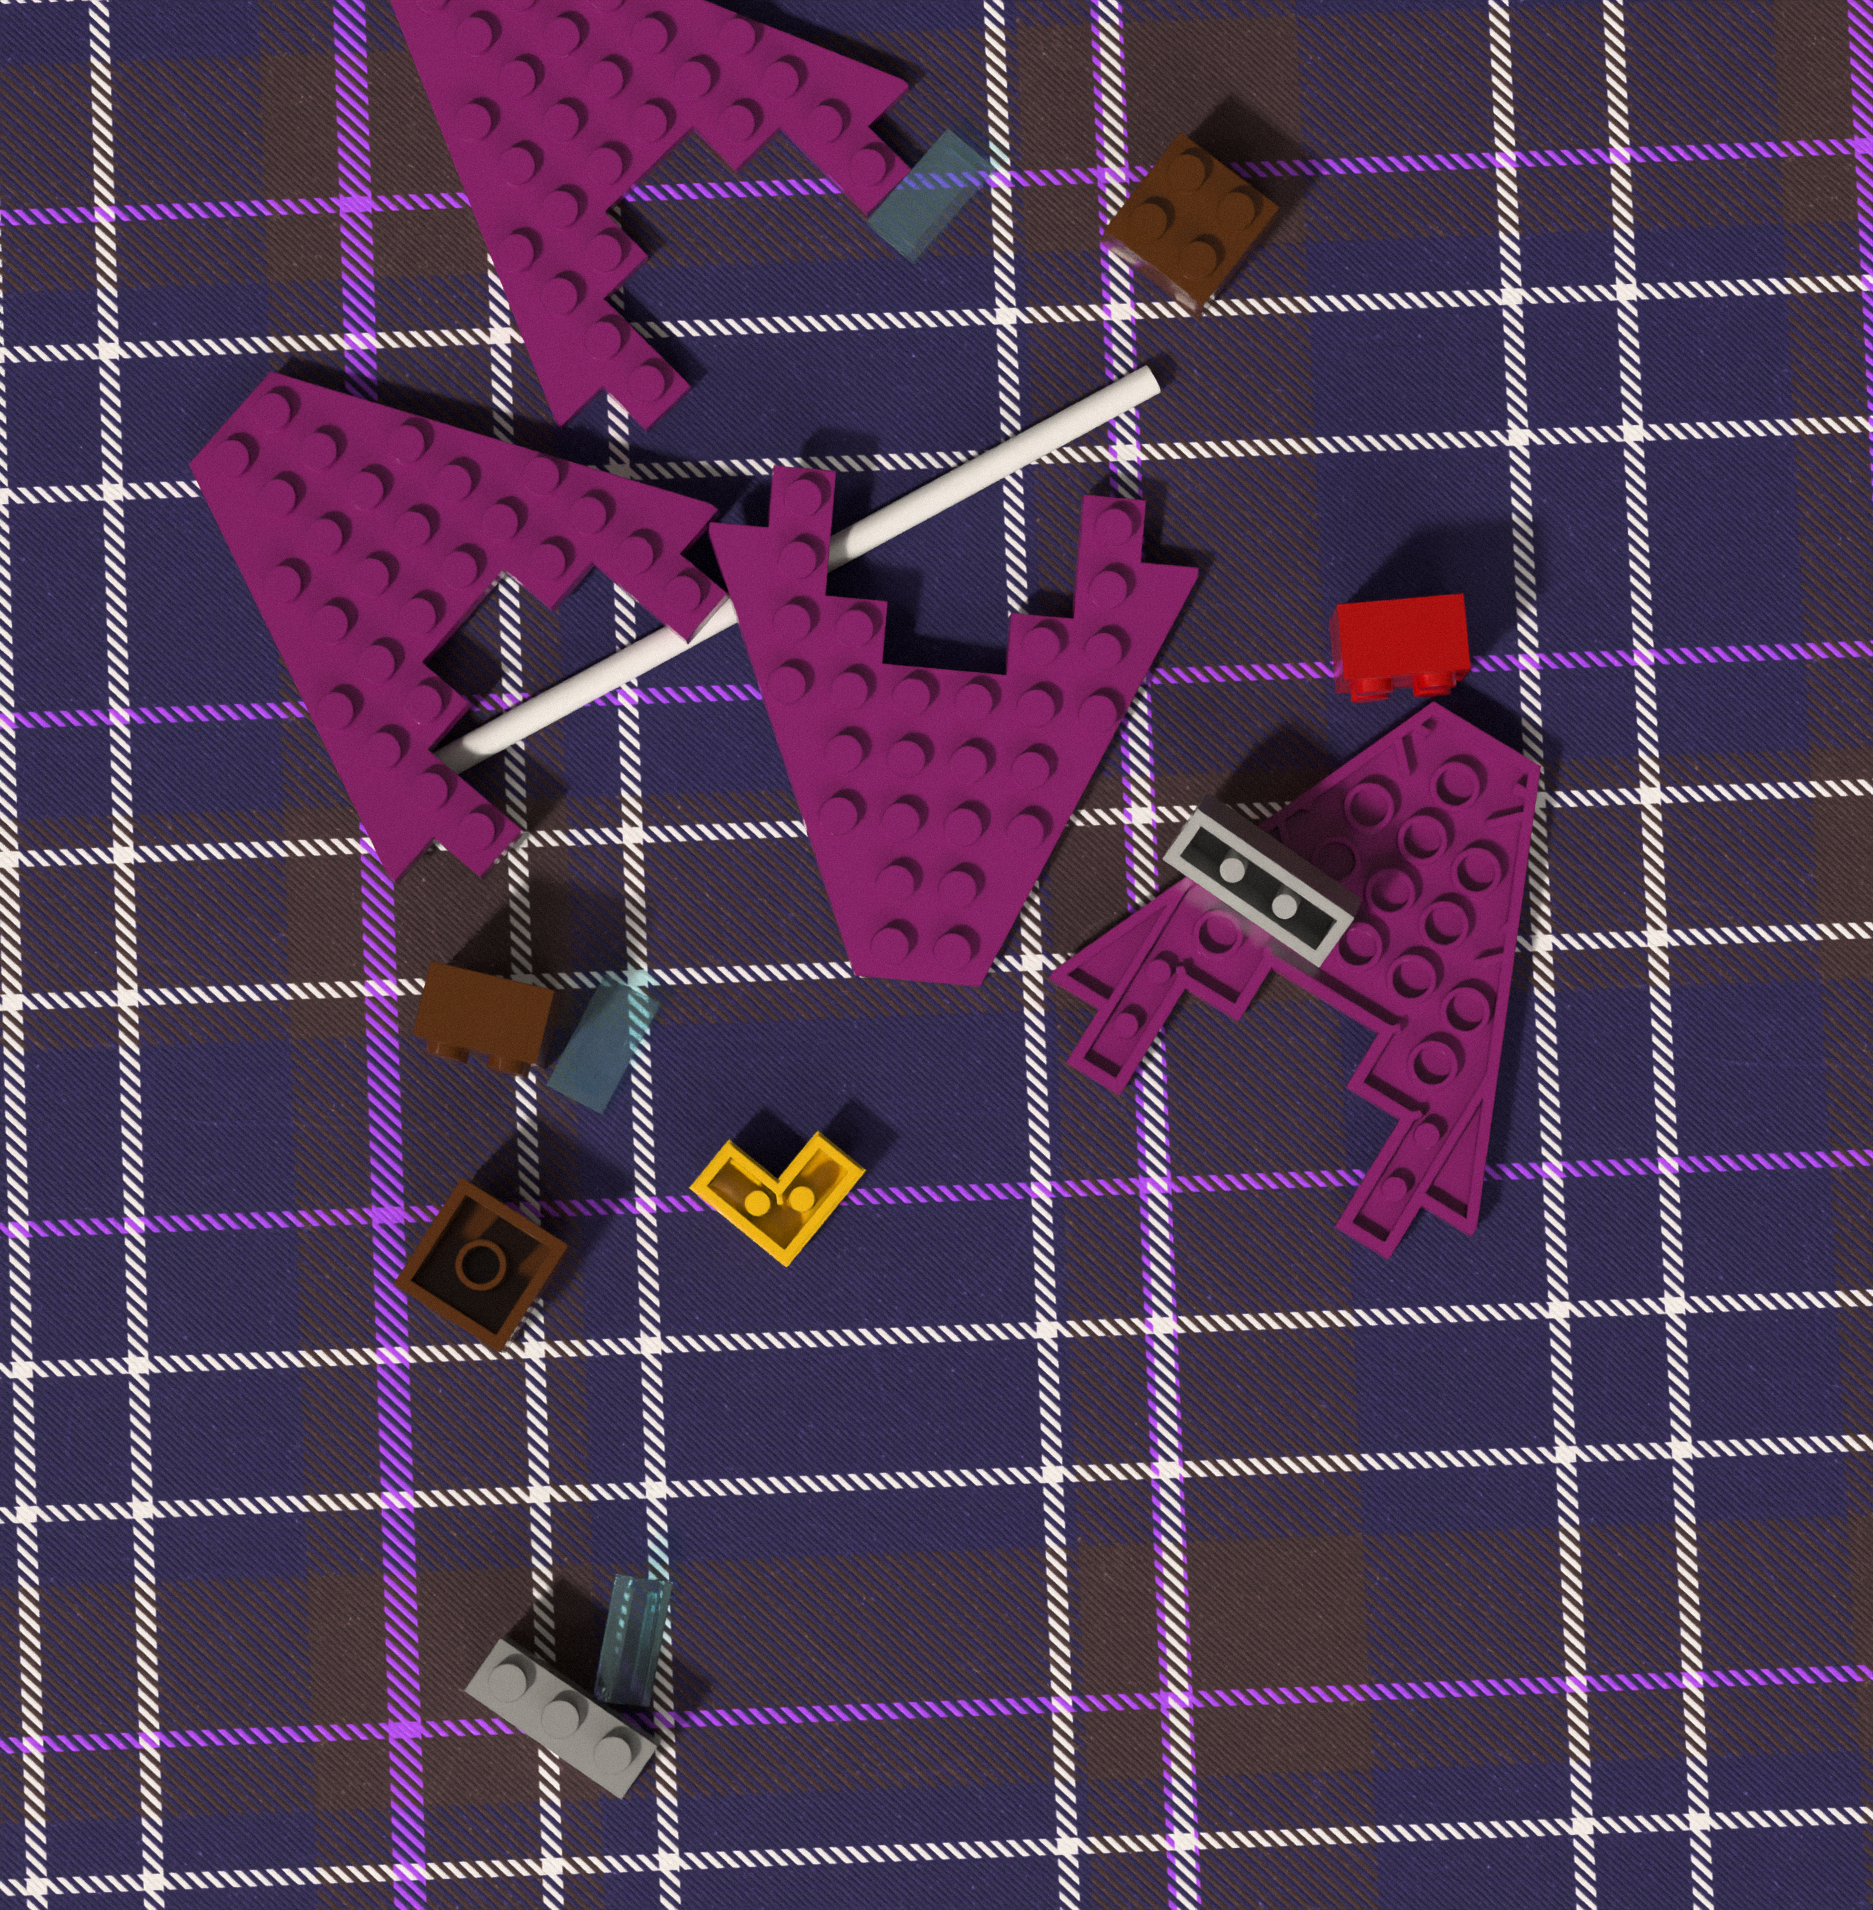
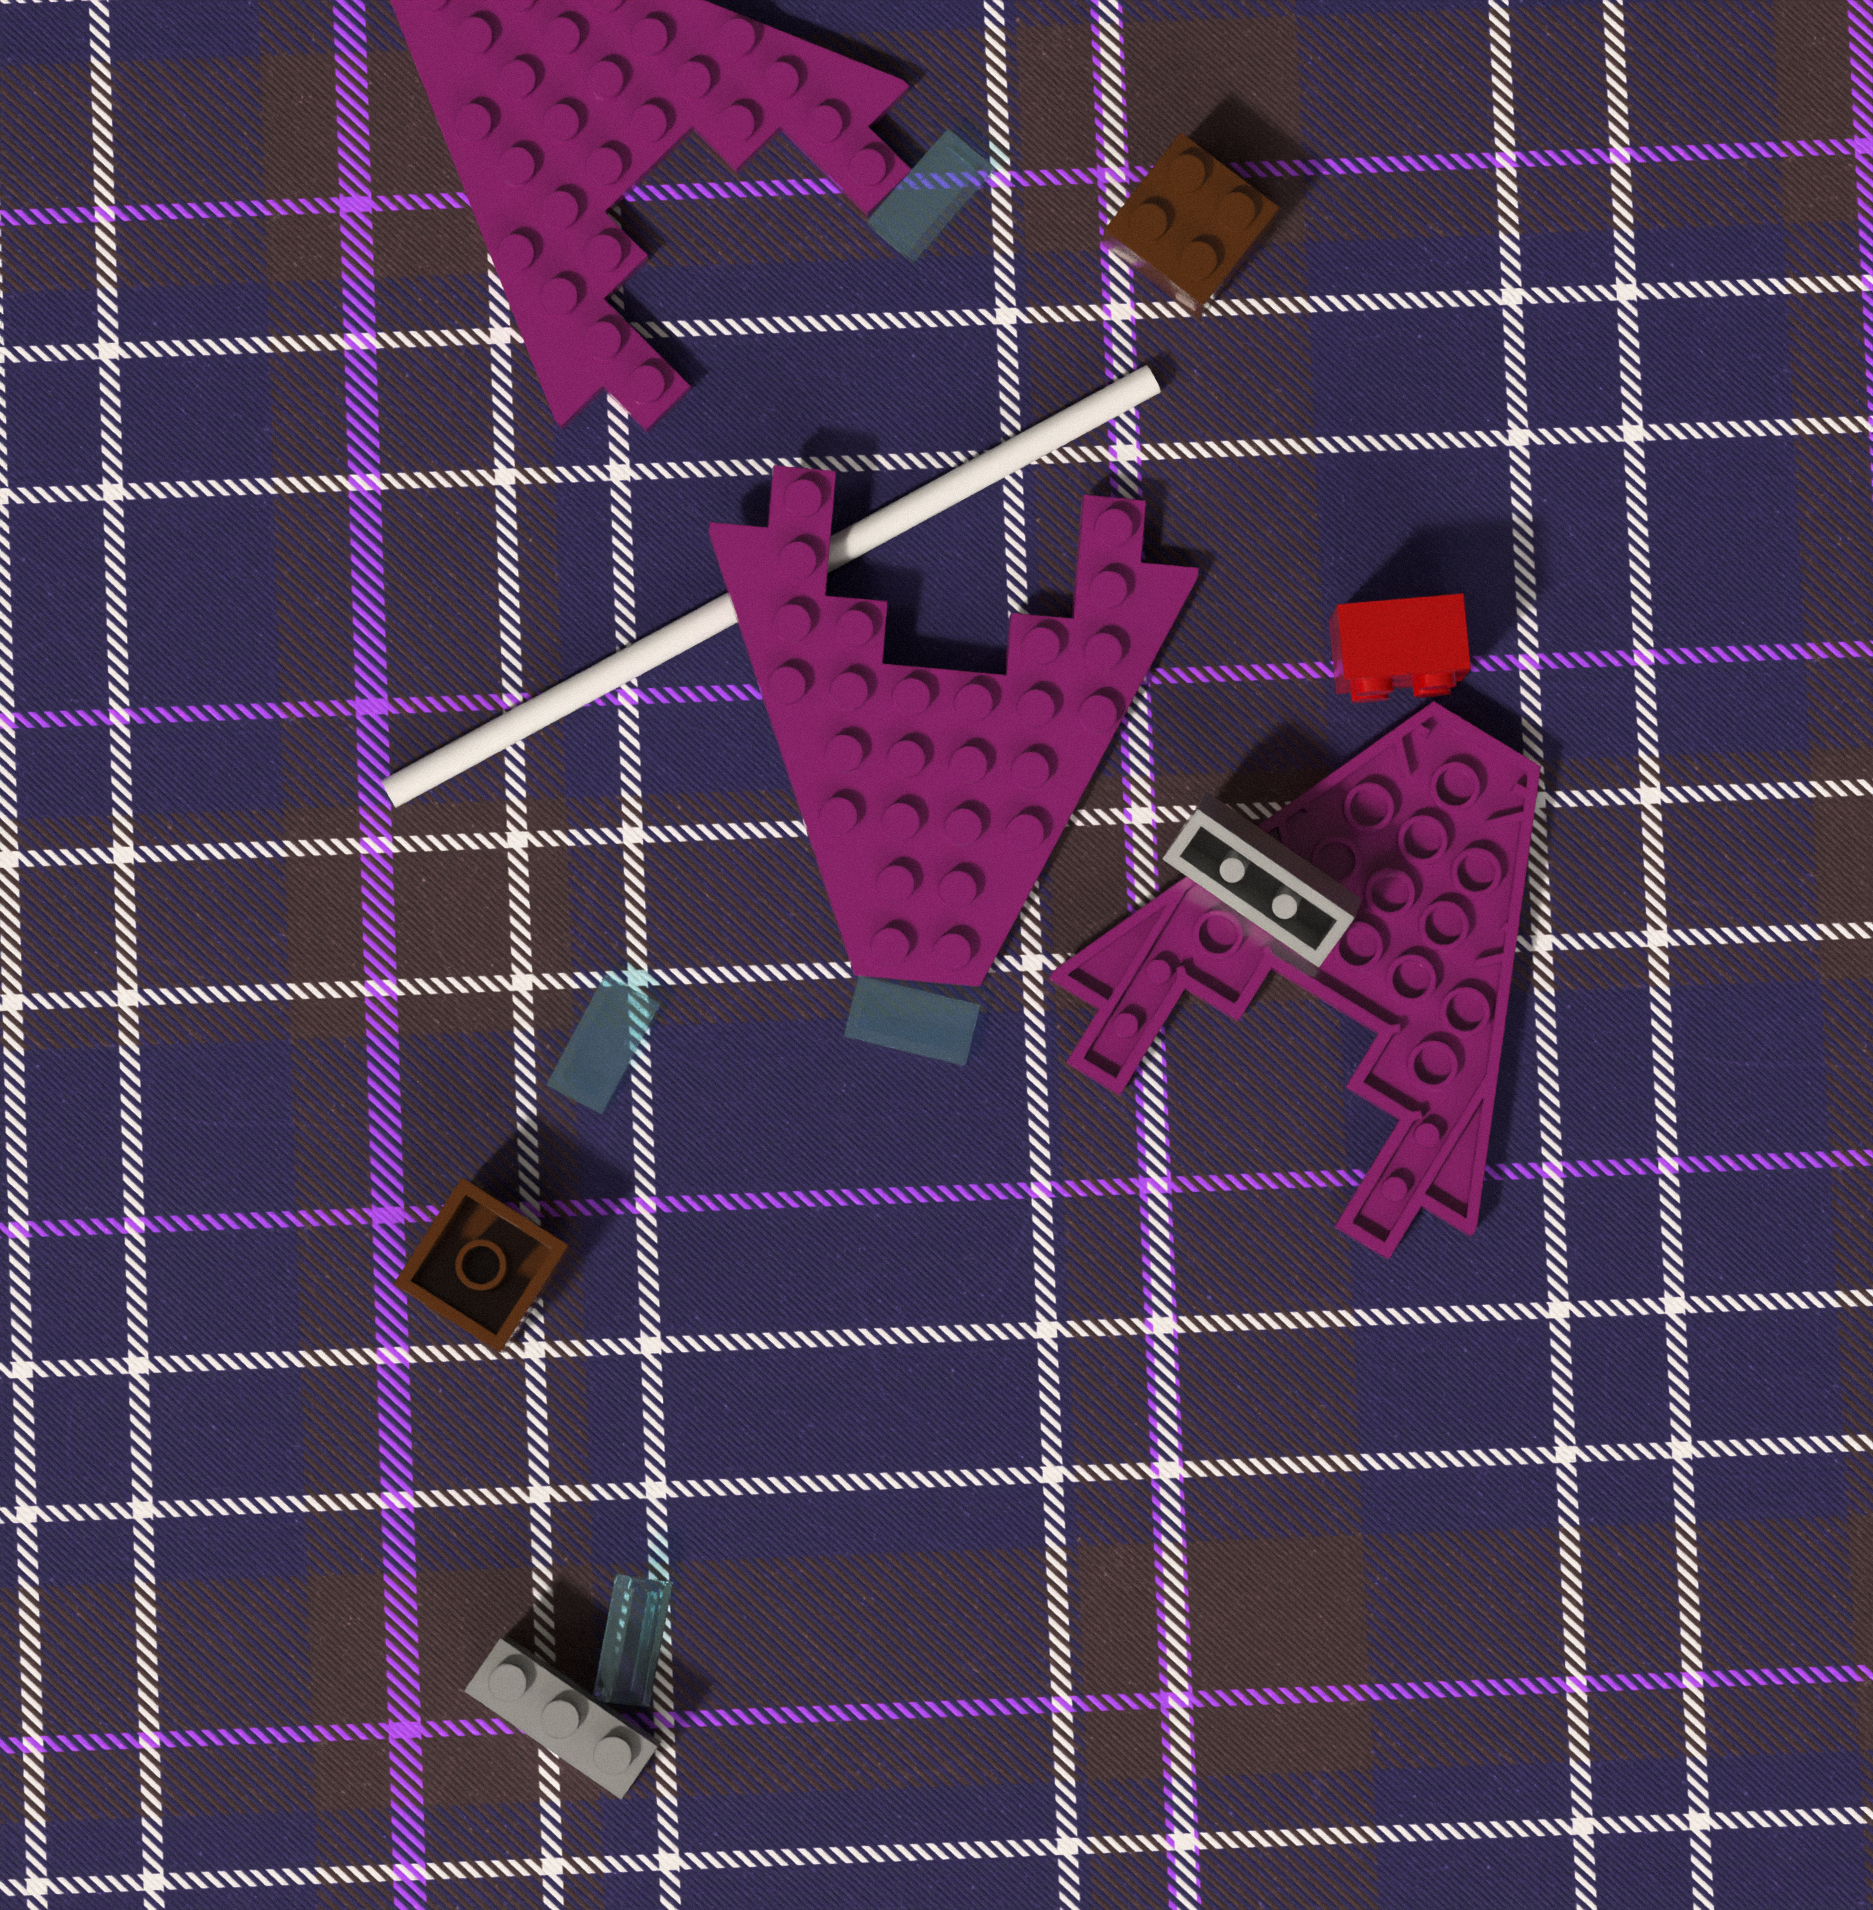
(377, 544): magenta wing -> none
(488, 1018): reddish brown brick -> none
(780, 1211): yellow brick -> none
(912, 1021): none -> clear light blue tile

